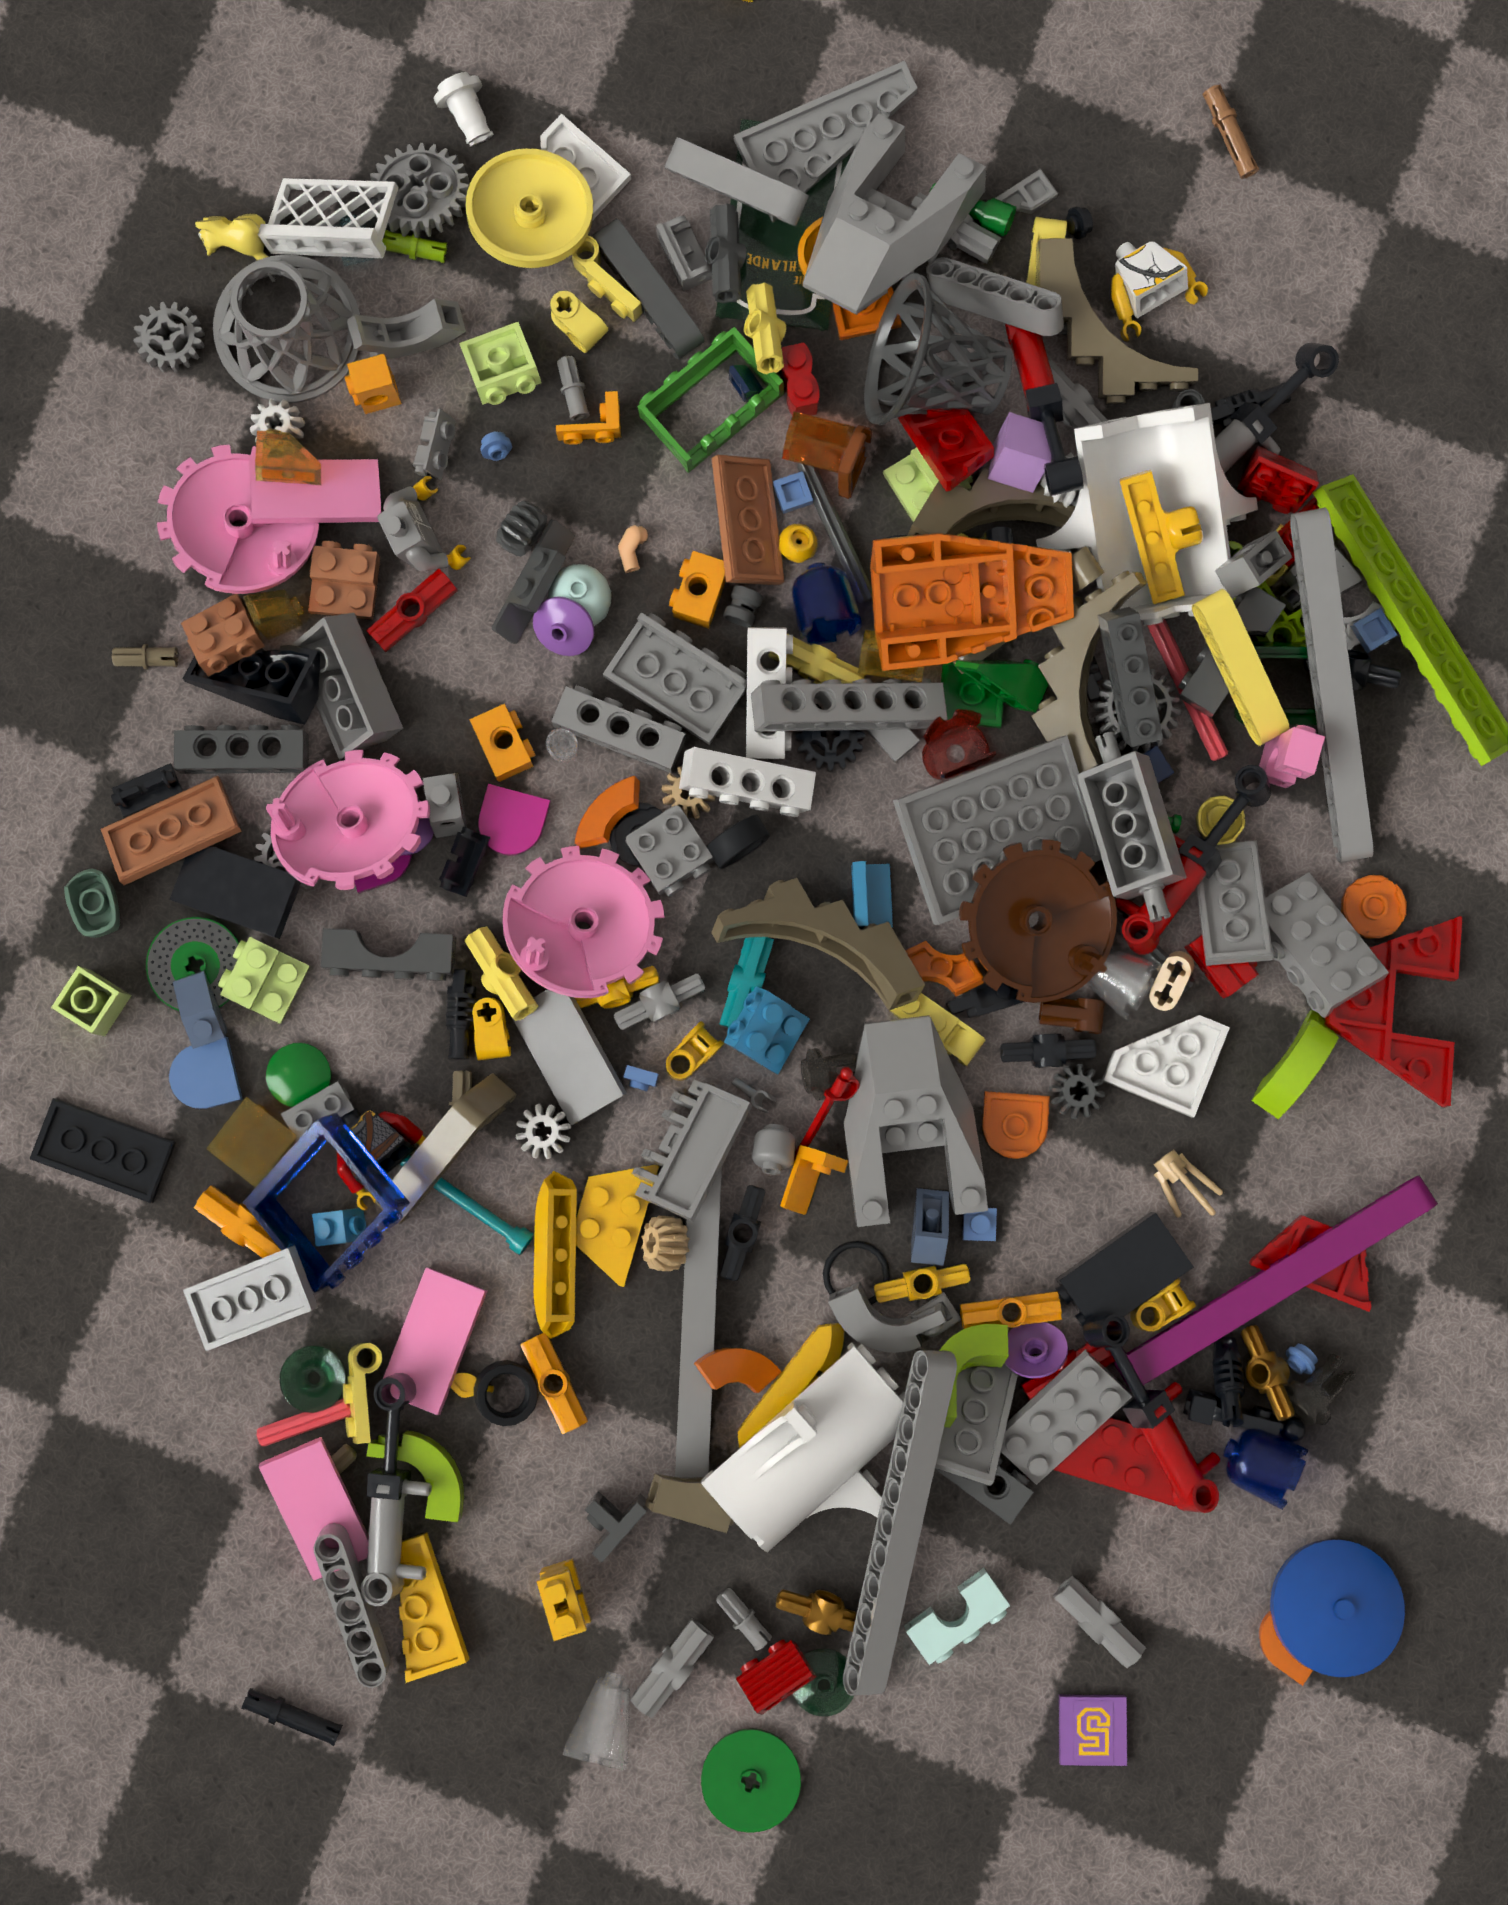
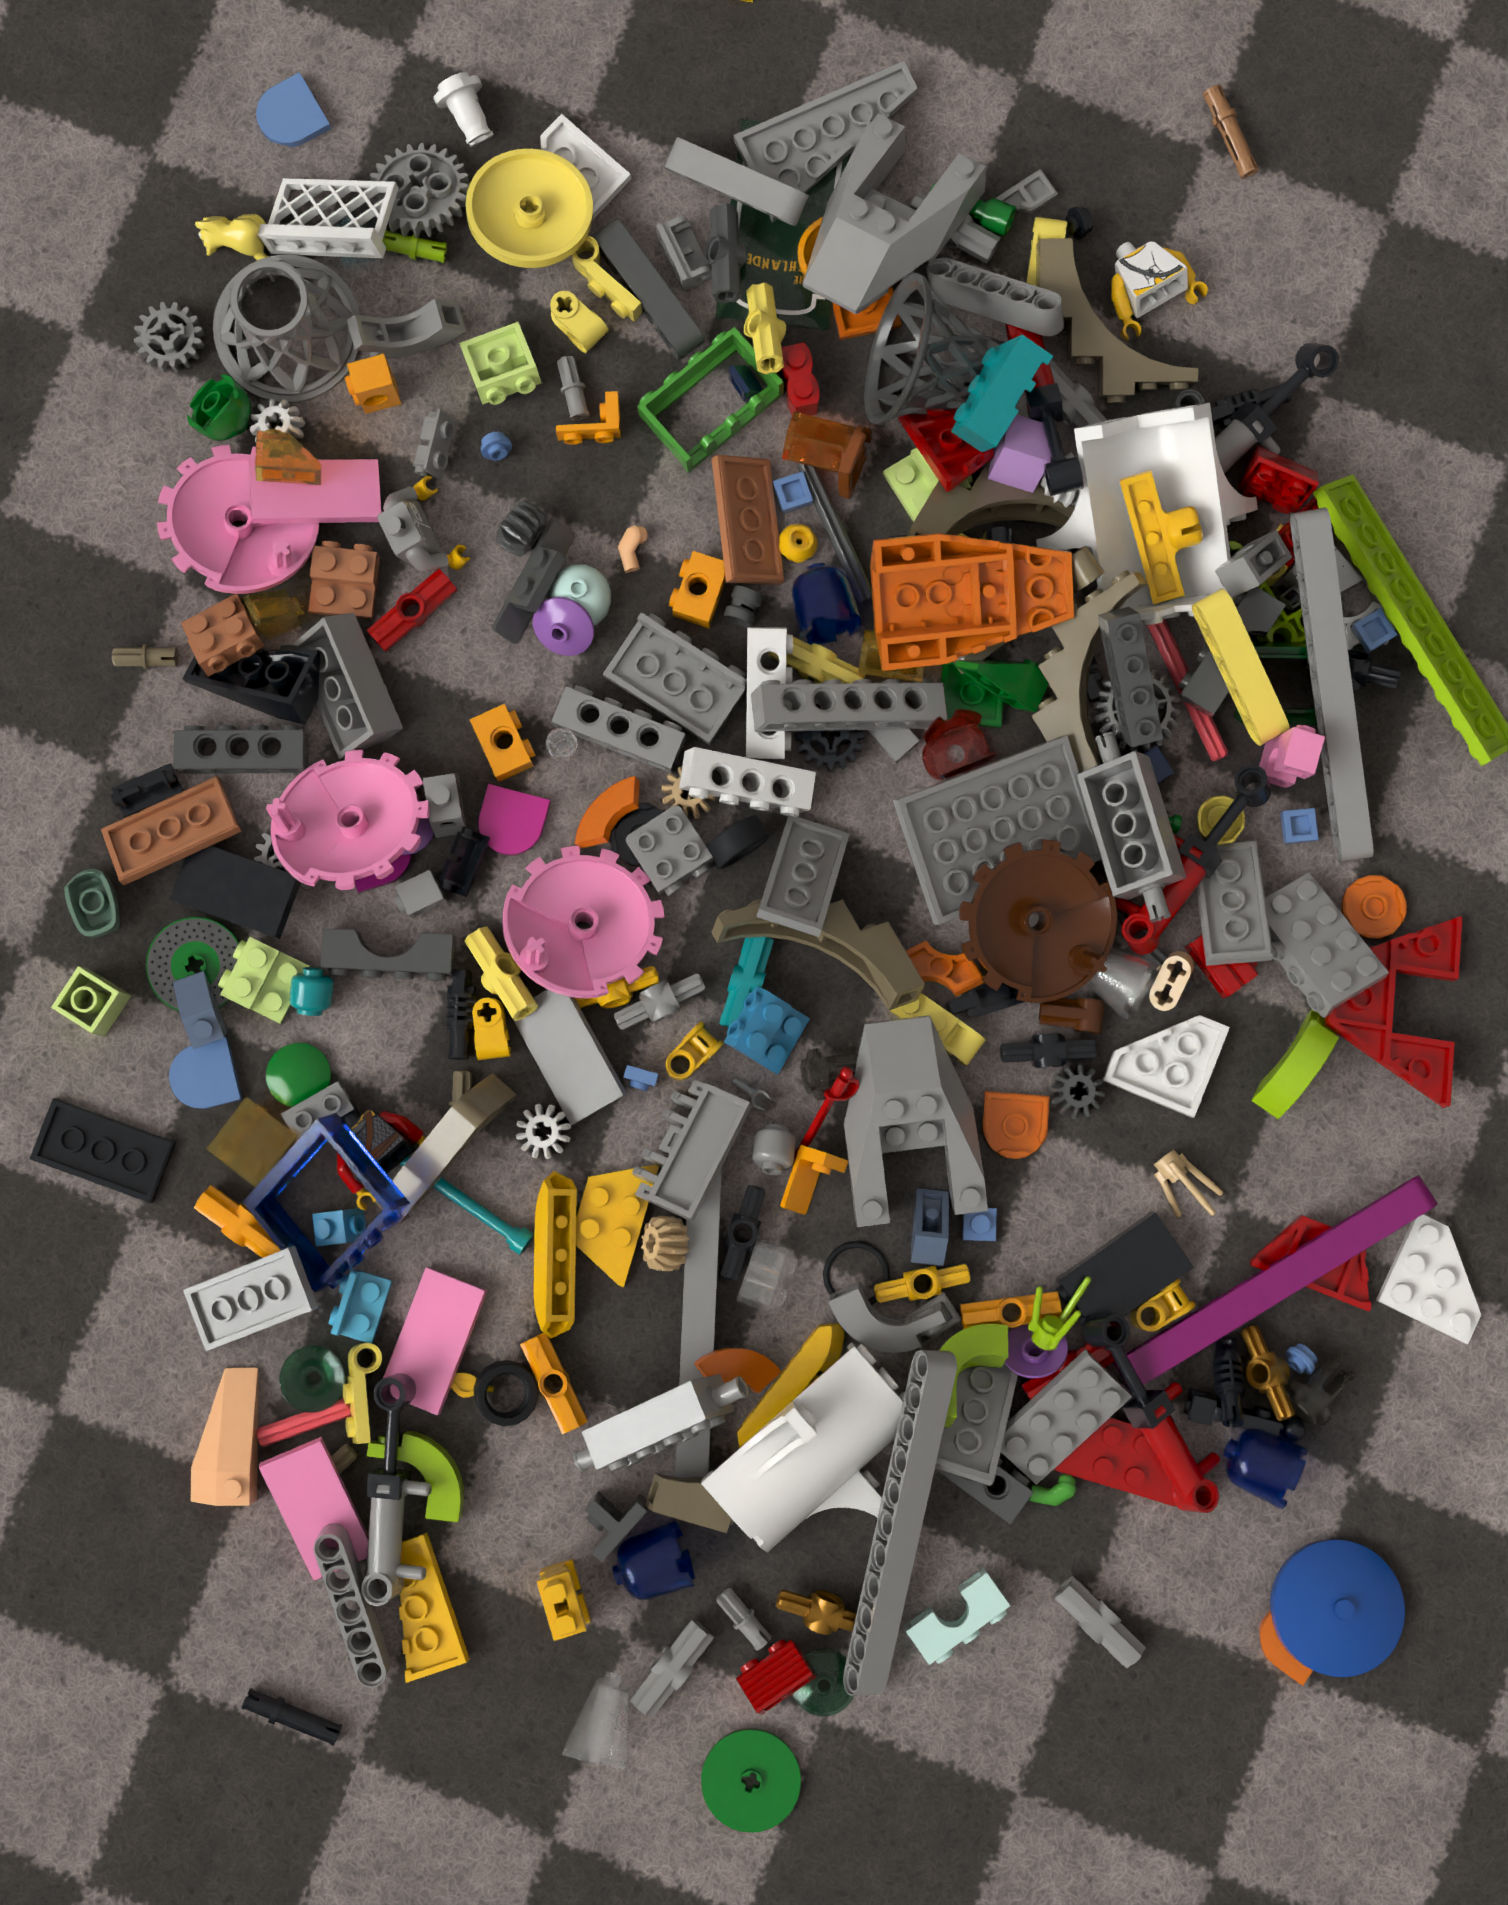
(220, 409): none -> green cylinder
(228, 1450): none -> light nougat wedge
(290, 113): none -> medium blue tile
(311, 992): none -> teal head
(360, 1305): none -> medium azure bracket
(419, 894): none -> light grey brick
(654, 1563): none -> clear blue cylinder
(659, 1423): none -> brick
(766, 1275): none -> clear brick
(803, 875): none -> light grey plate
(871, 893): dark azure panel -> none
(997, 391): none -> teal wedge
(1050, 1329): none -> lime plant
(1057, 1494): none -> bright green arm
(1093, 1730): medium lavender tile -> none
(1299, 826): none -> medium blue plate
(1431, 1281): none -> white plate

